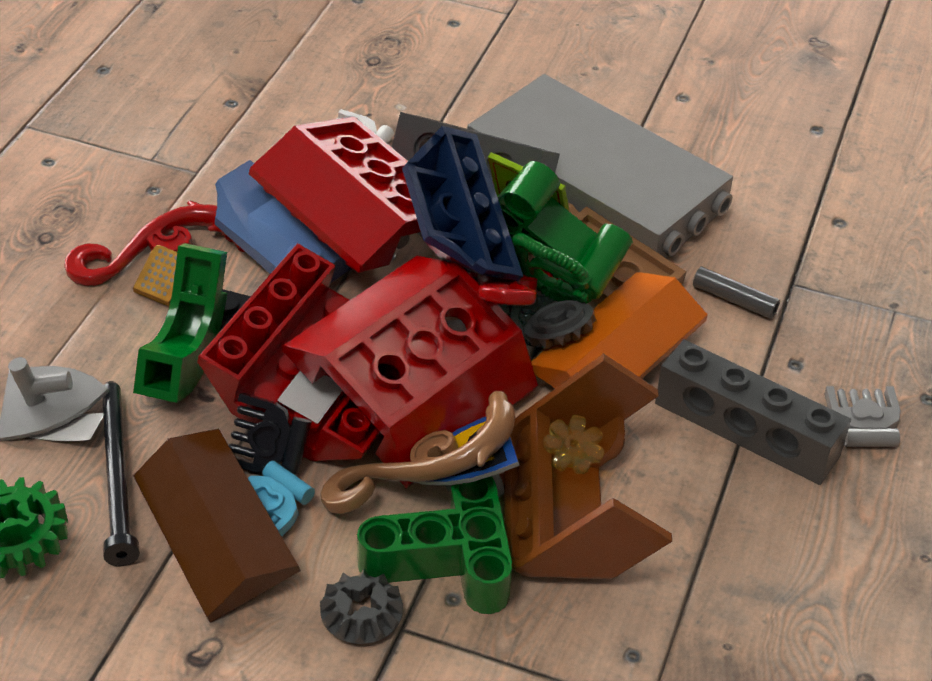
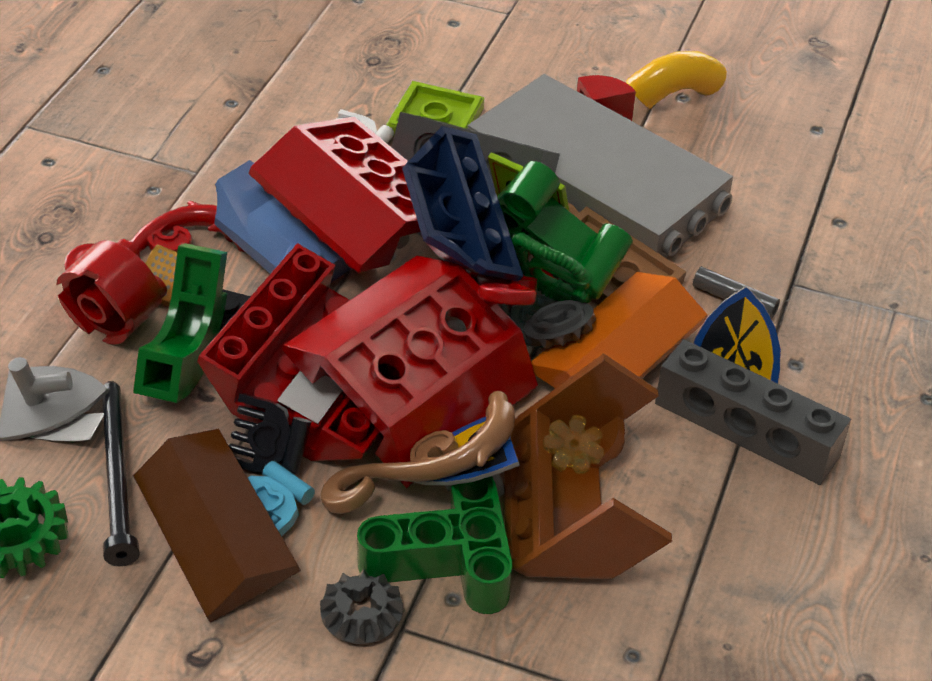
(110, 290): none -> red brick
(438, 104): none -> lime tile
(609, 92): none -> red brick
(677, 72): none -> yellow cylinder
(743, 334): none -> shield
(871, 421): light grey piece -> none

